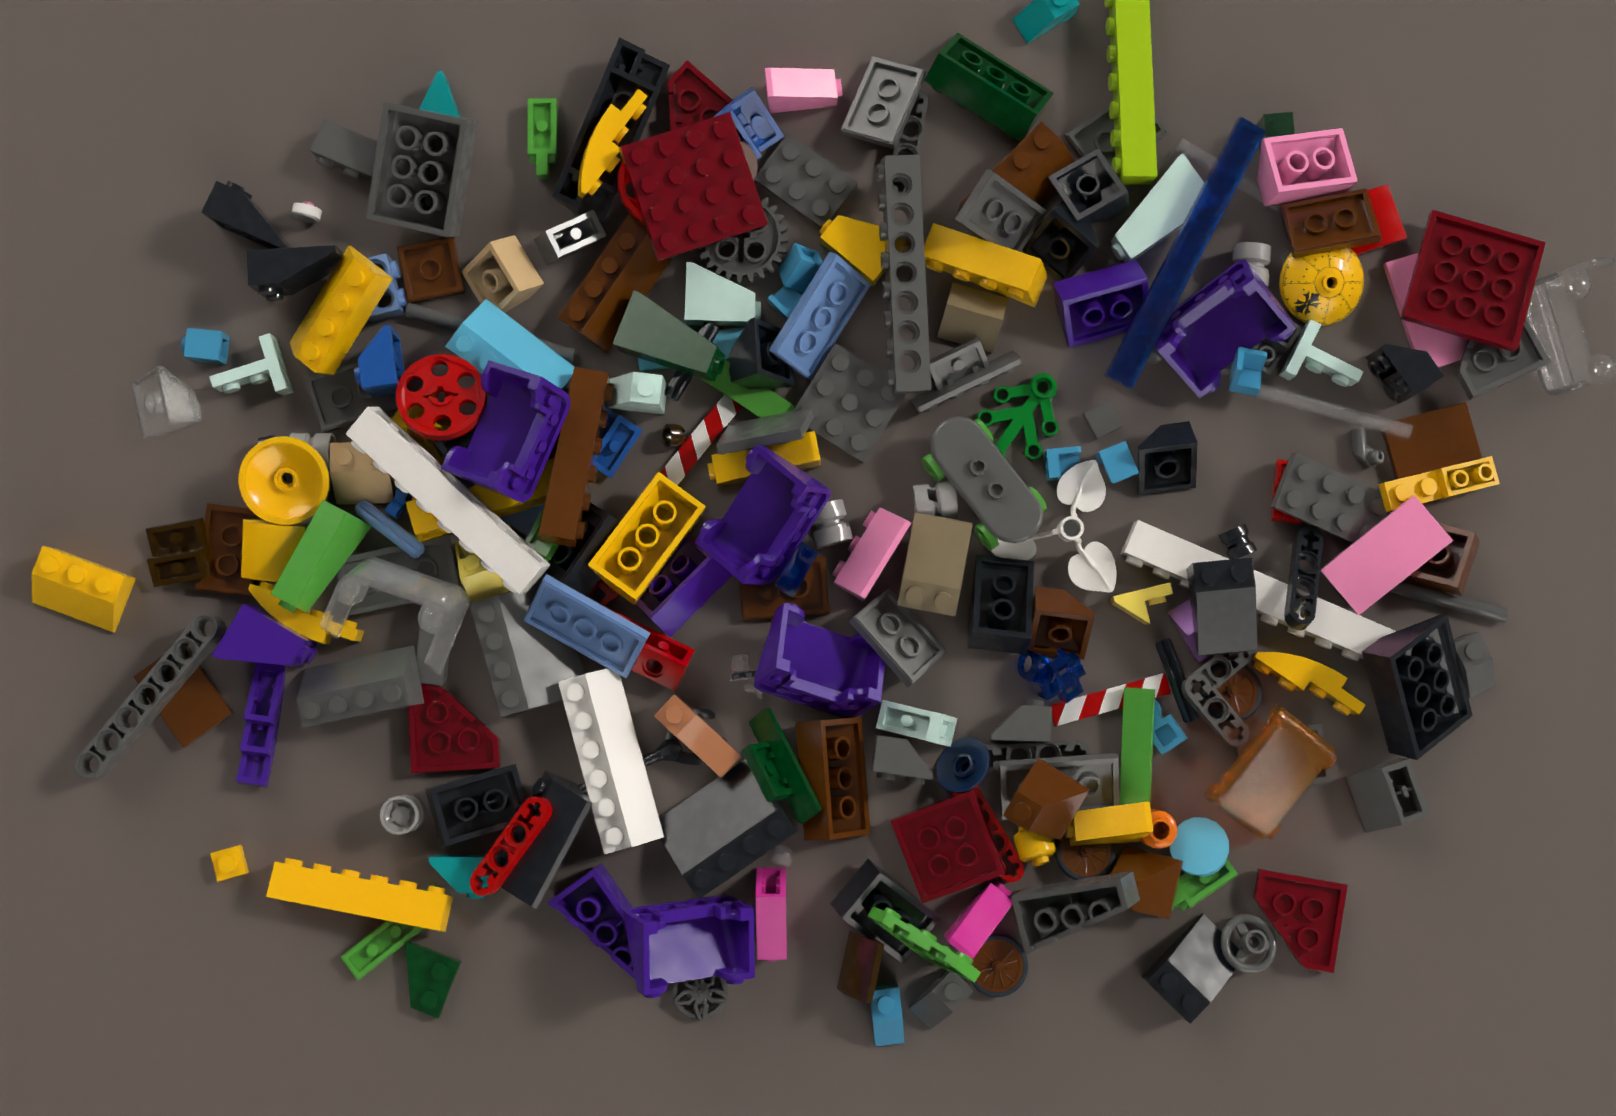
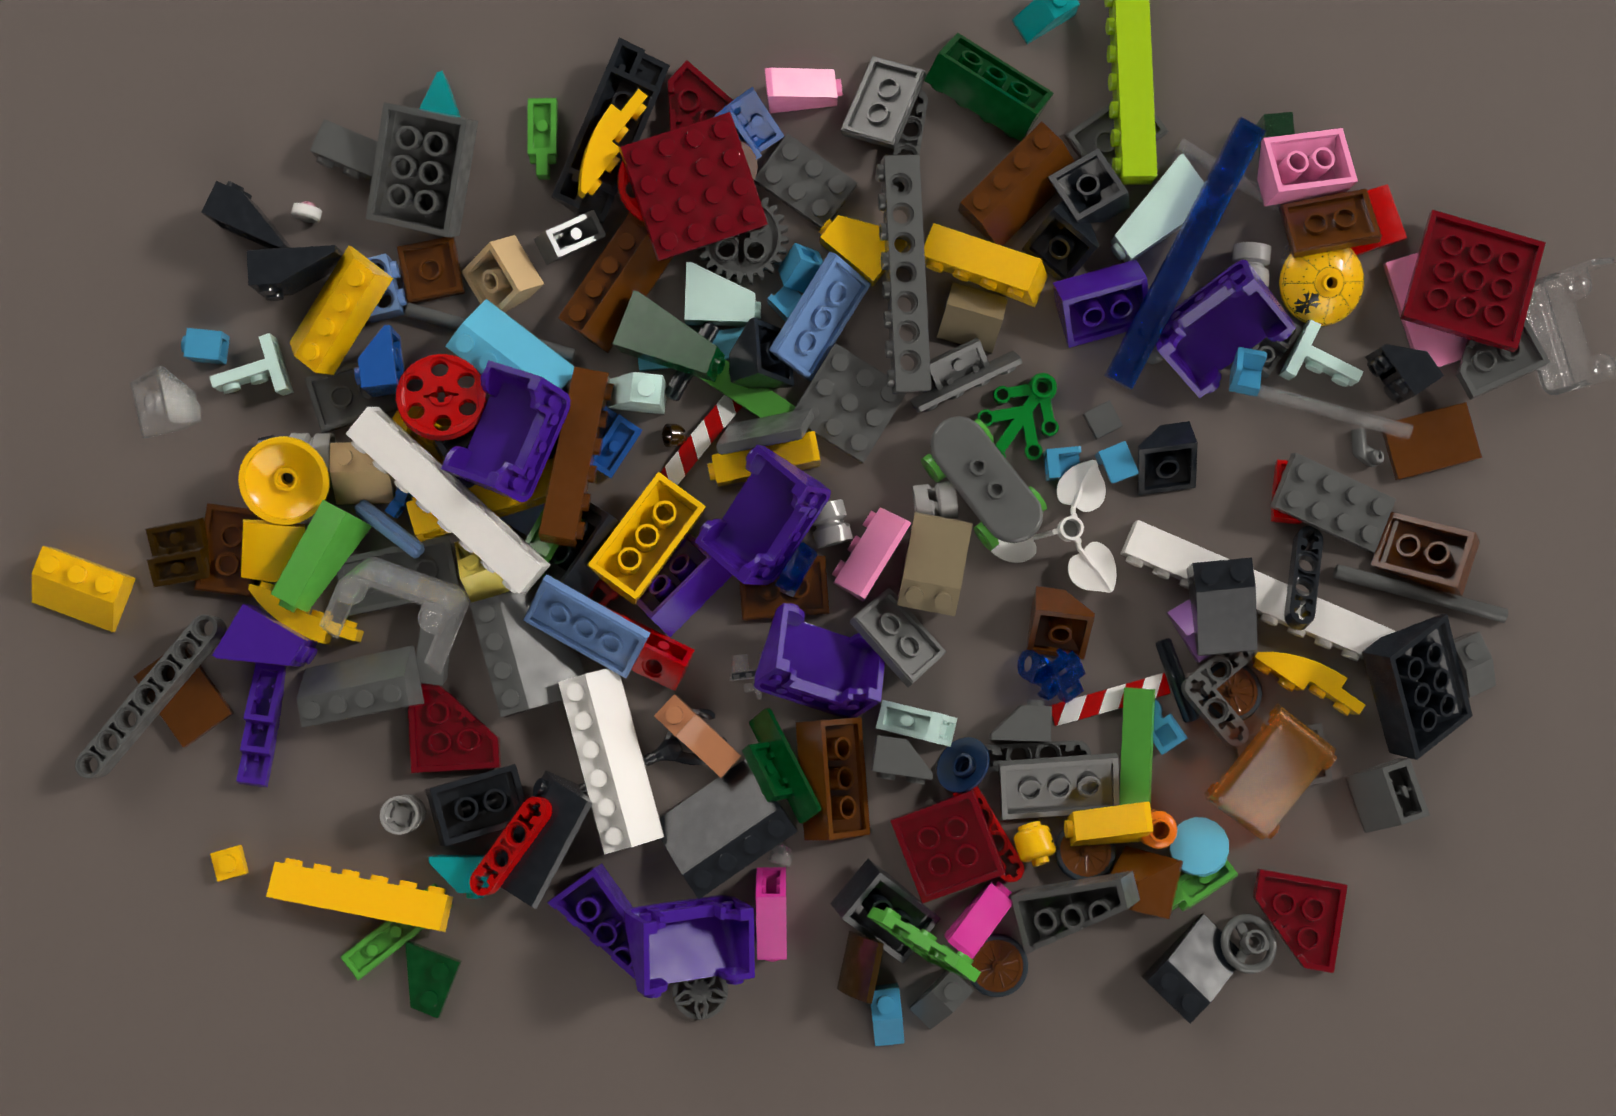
(1000, 212): dark grey plate -> none
(1001, 605): black slope -> none
(1046, 801): reddish brown slope -> none
(1134, 602): light yellow slope -> none
(1233, 538): black wheel -> none
(1386, 555): bright pink tile -> none
(1440, 483): yellow slope -> none

